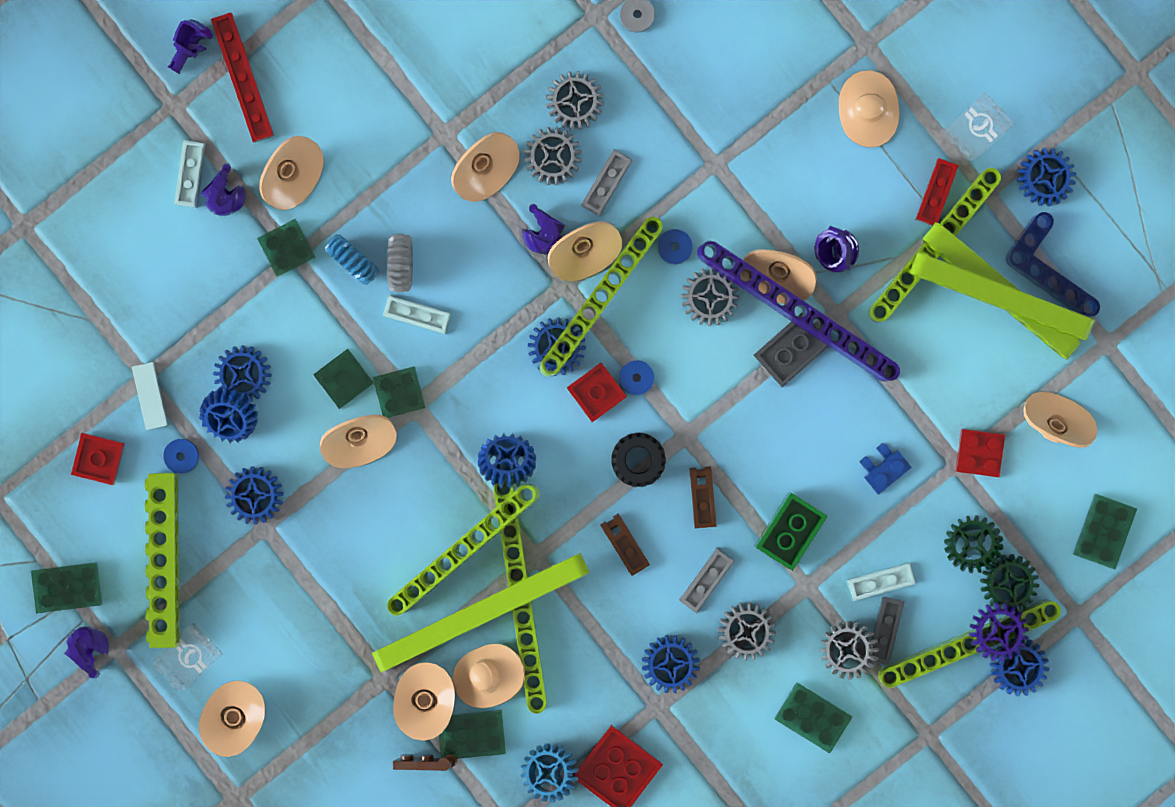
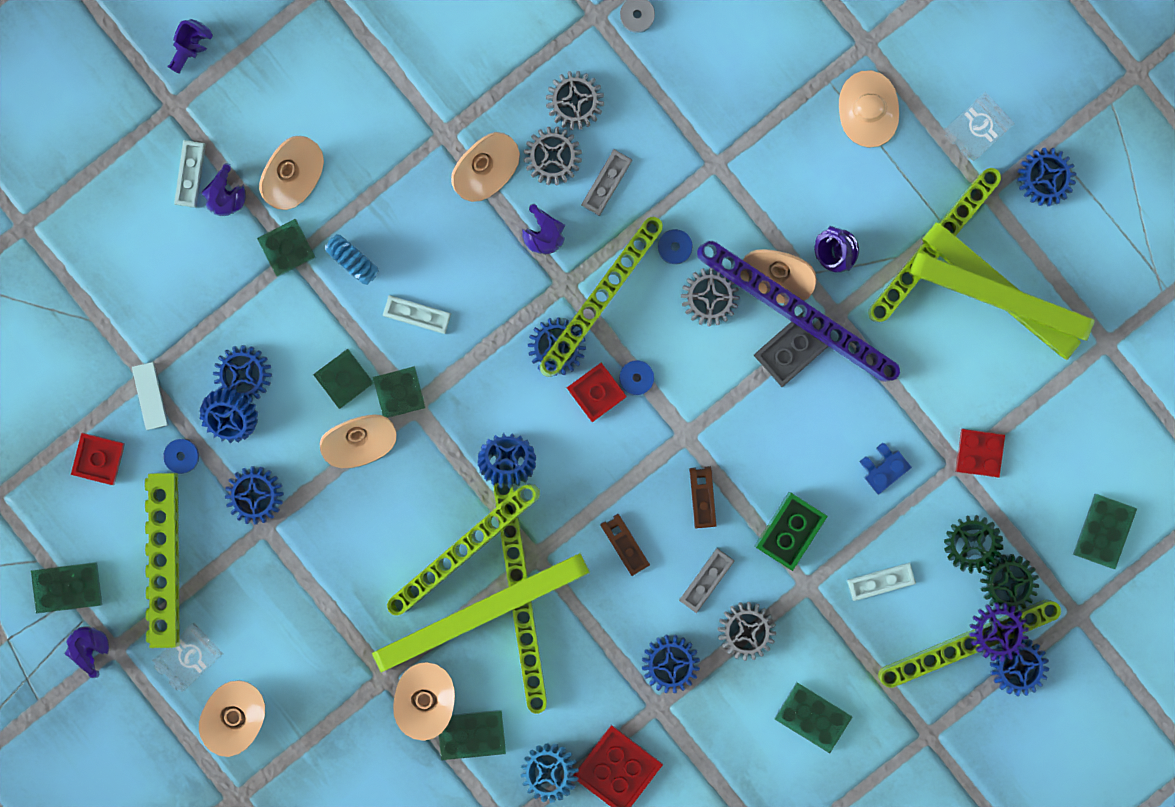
(242, 77): red plate -> none
(400, 263): light grey gear -> none
(426, 762): reddish brown plate -> none
(488, 676): light nougat hat -> none
(585, 251): light nougat hat -> none
(644, 478): black tyre -> none
(838, 665): light grey gear -> none
(886, 628): dark grey plate -> none
(936, 192): red plate -> none
(1046, 271): clear blue beam -> none
(1060, 419): light nougat hat -> none

